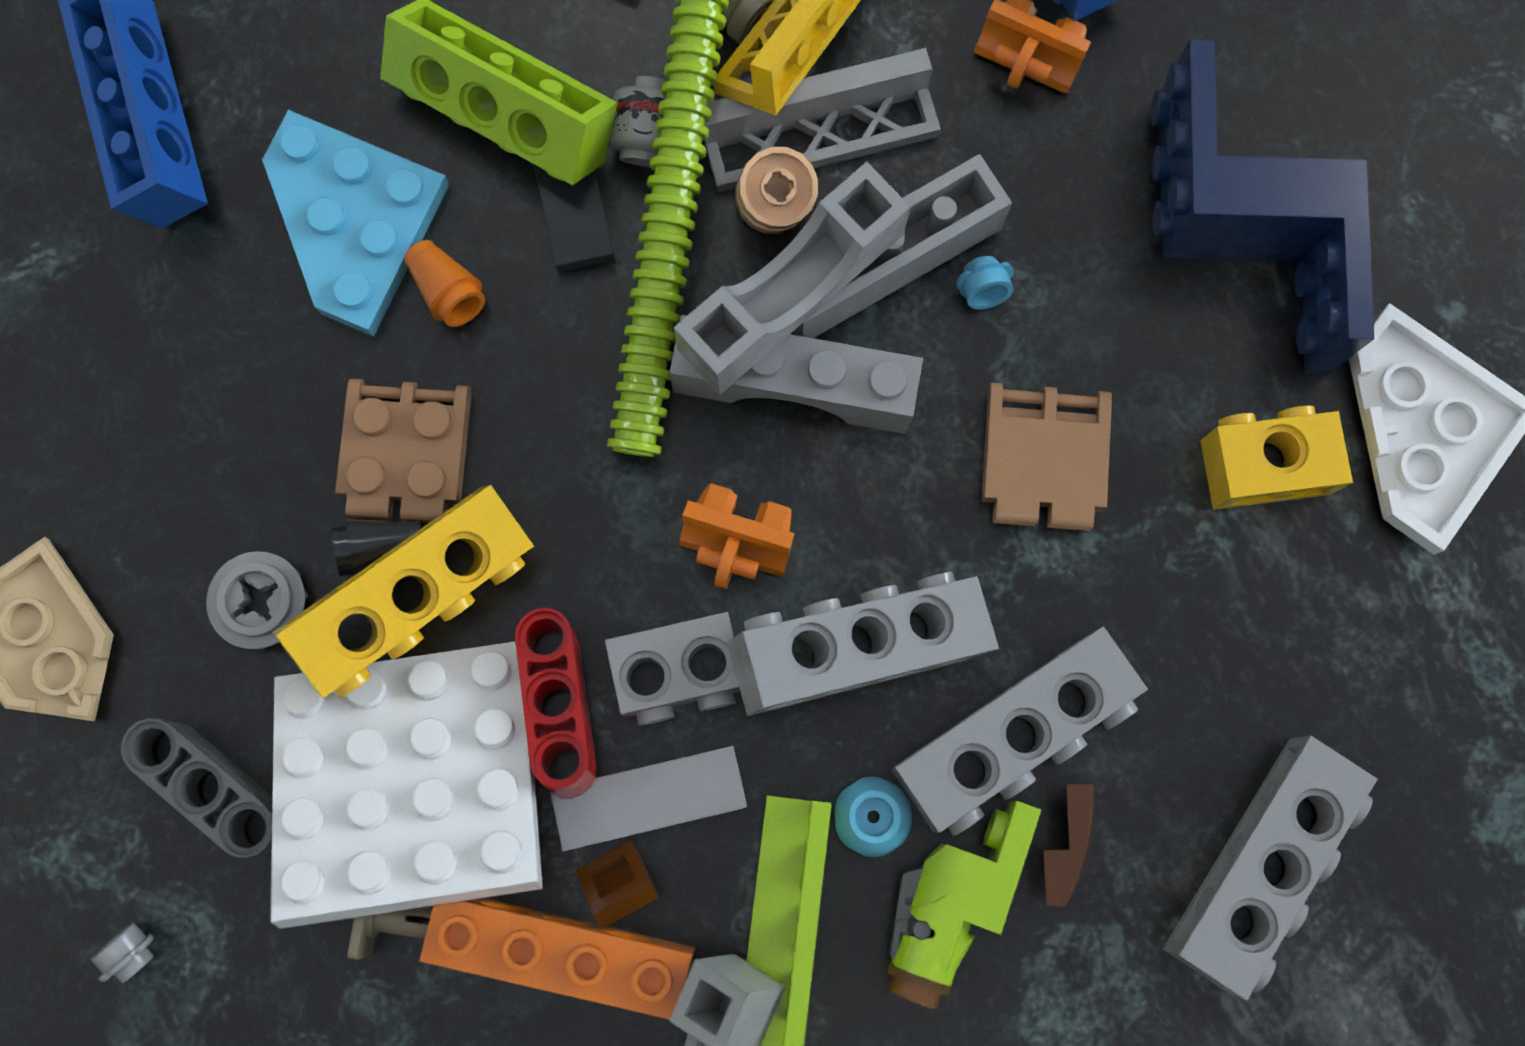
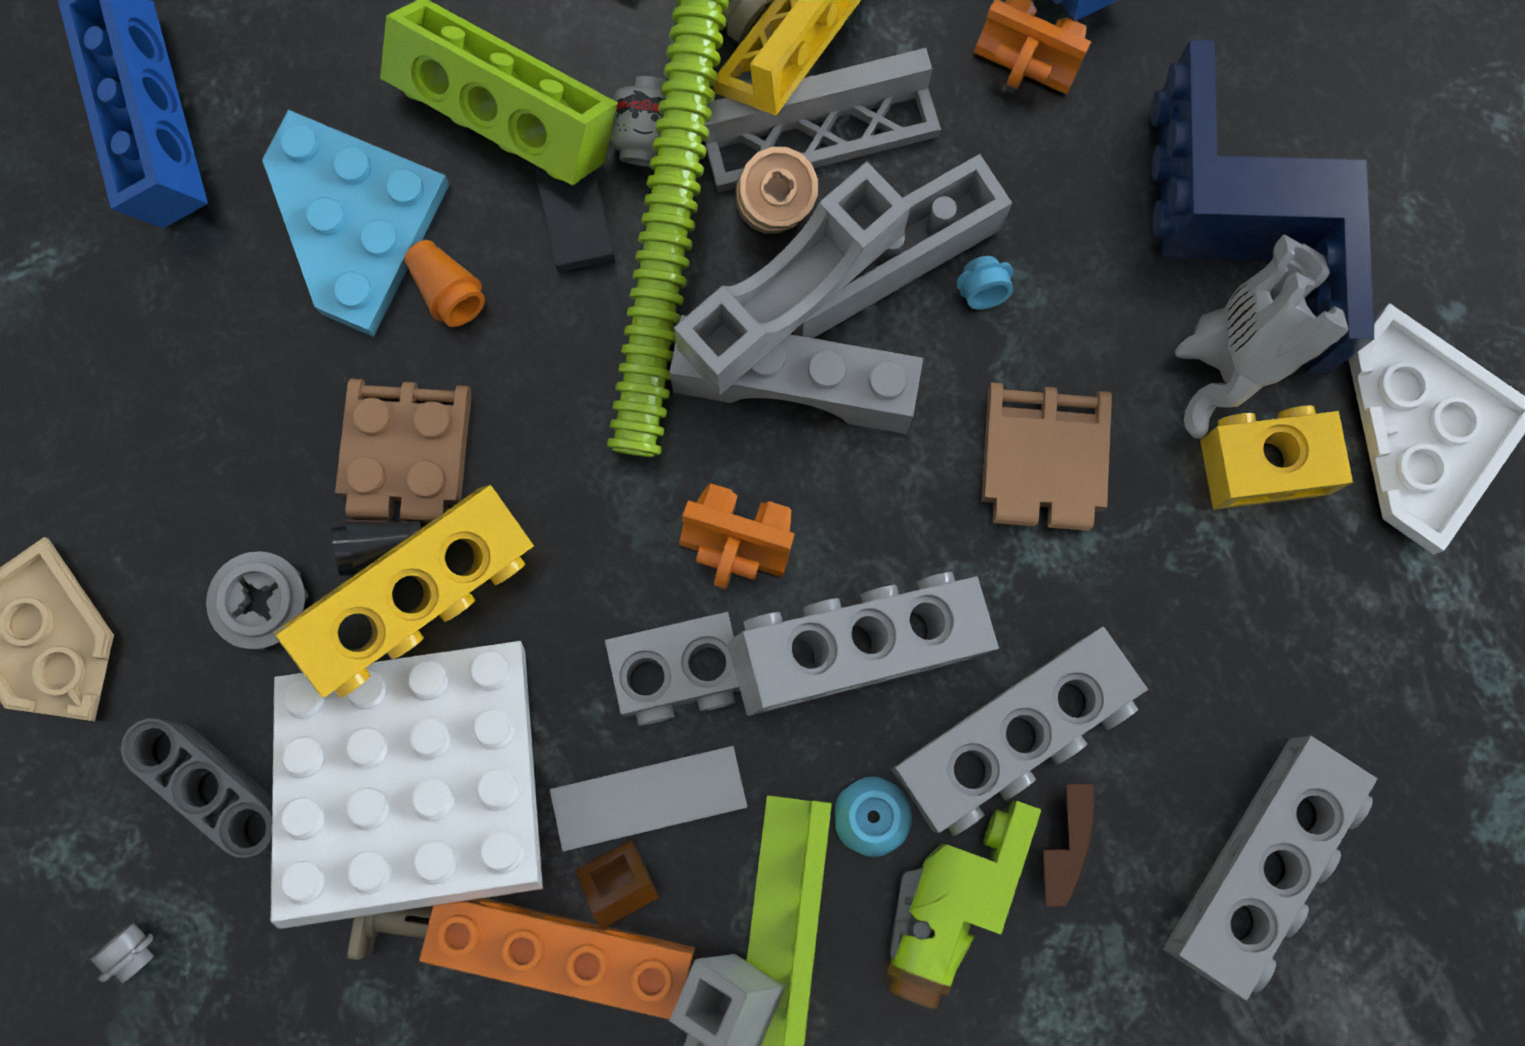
(539, 678): red beam -> none
(1261, 332): none -> light grey animal

